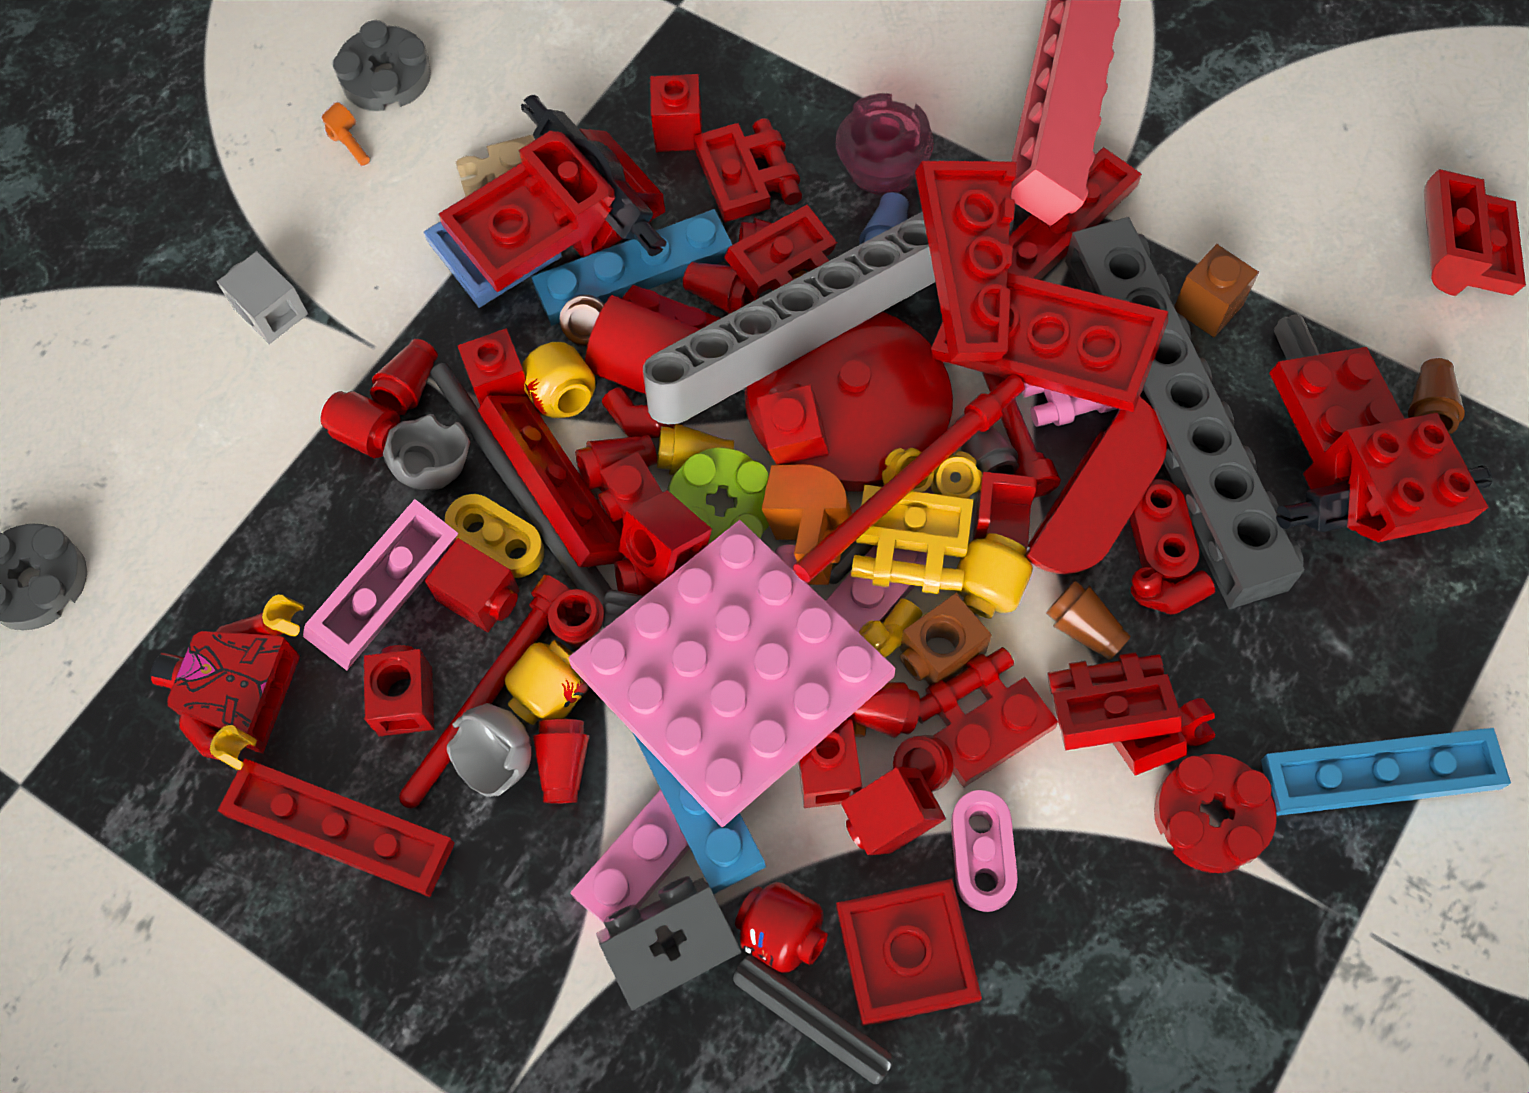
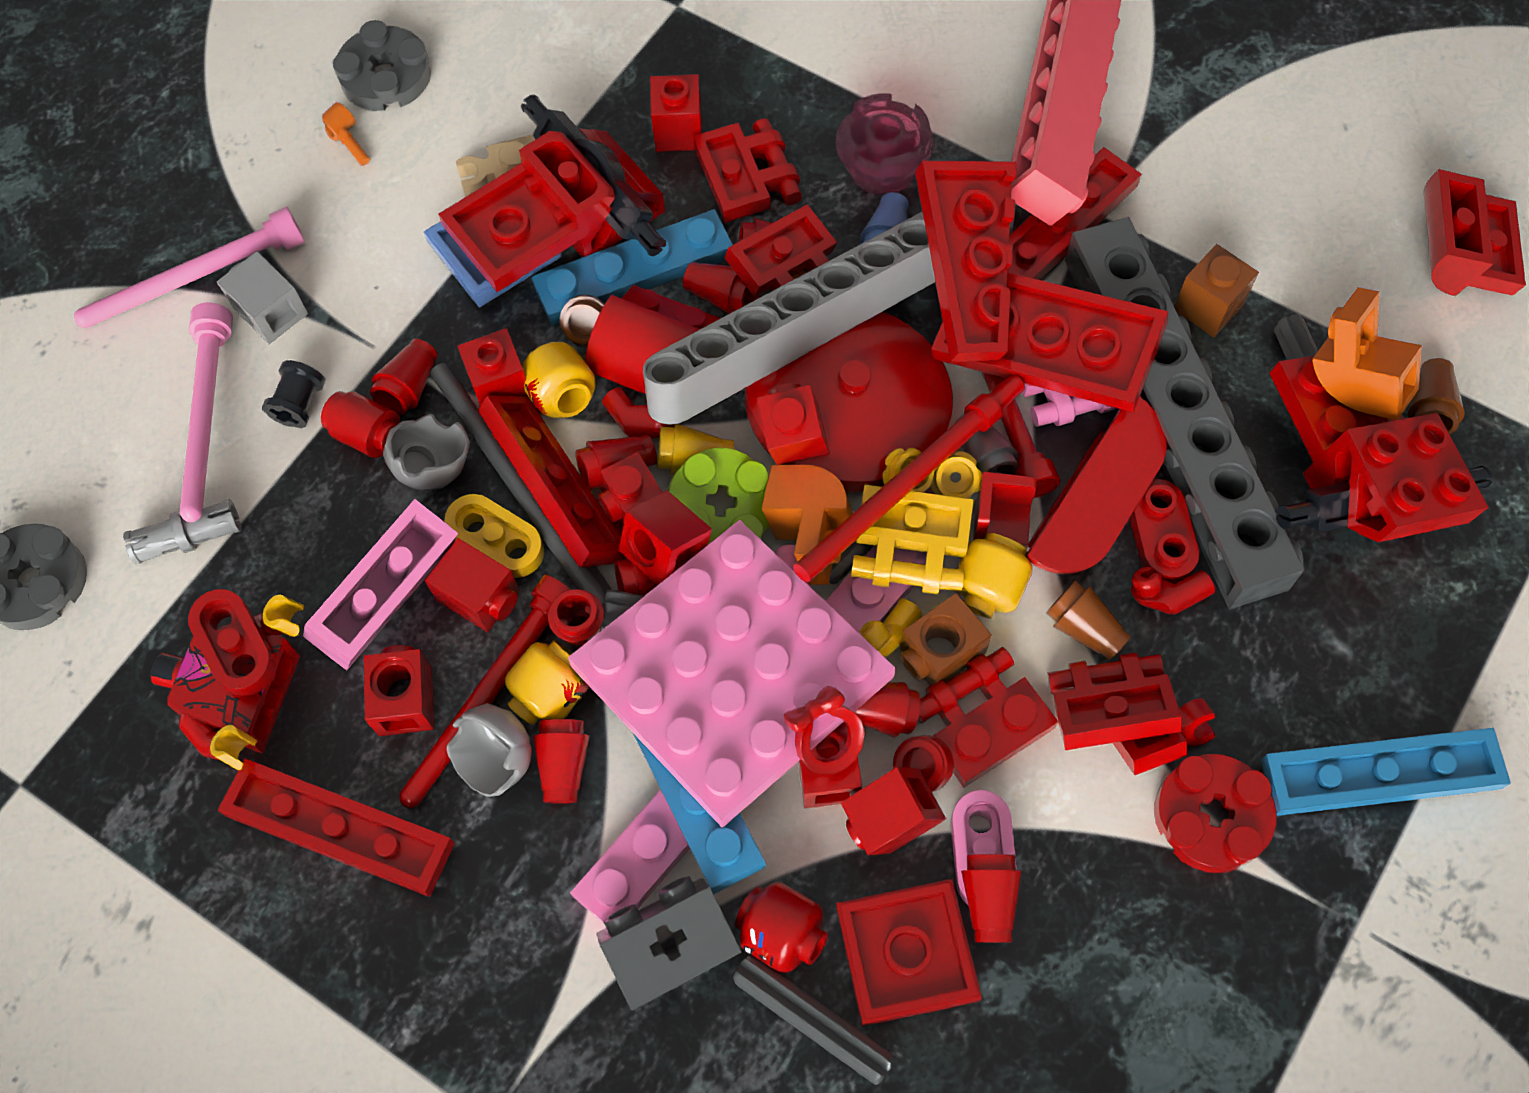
(180, 534): none -> light grey pin
(210, 328): none -> bright pink piece
(234, 646): none -> red plate
(277, 232): none -> bright pink piece
(293, 394): none -> black bush
(801, 721): none -> red piece
(992, 895): none -> red cone
(1366, 369): none -> orange brick

